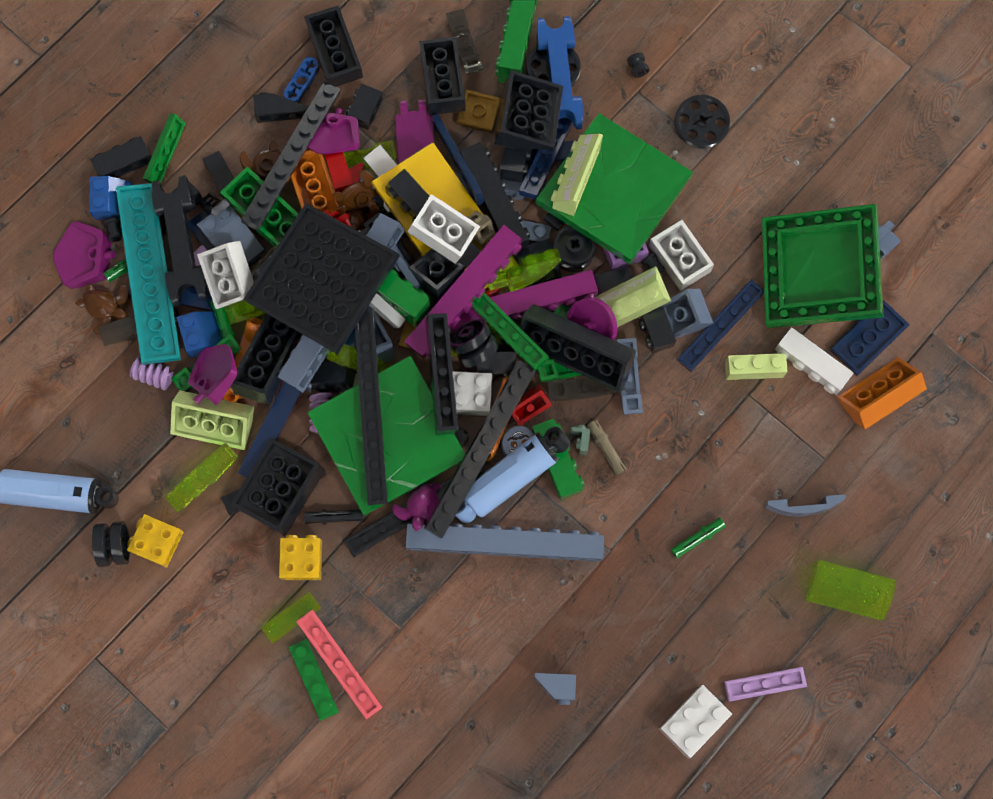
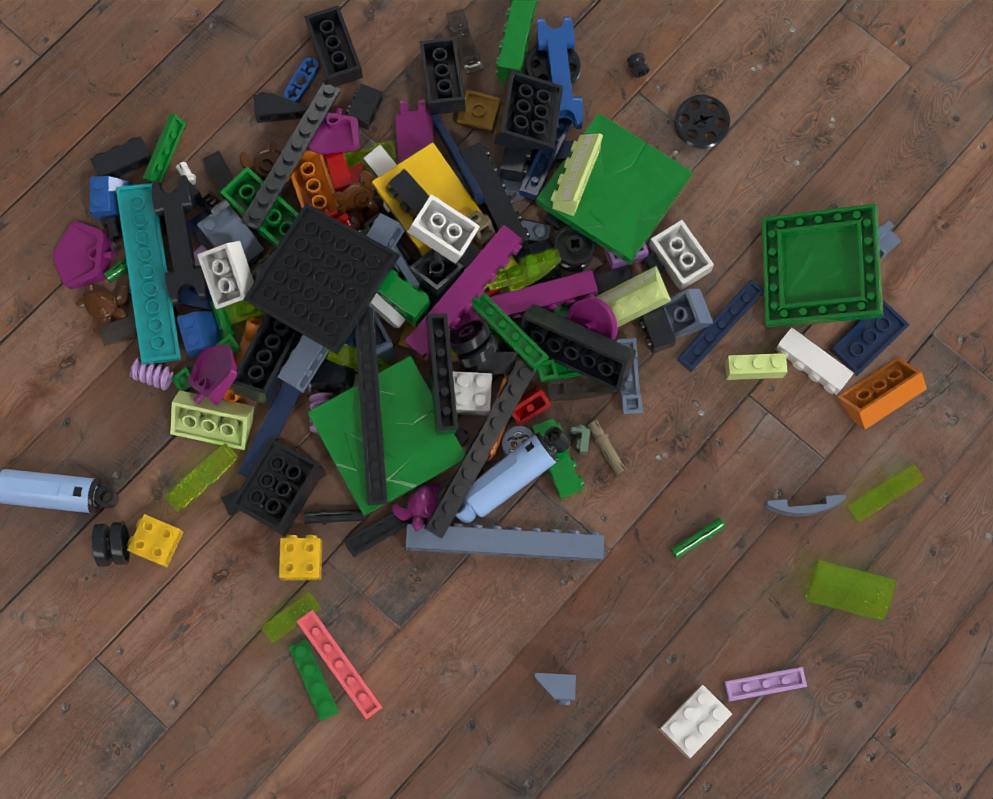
(186, 171): none -> white pin
(886, 493): none -> clear neon green slope

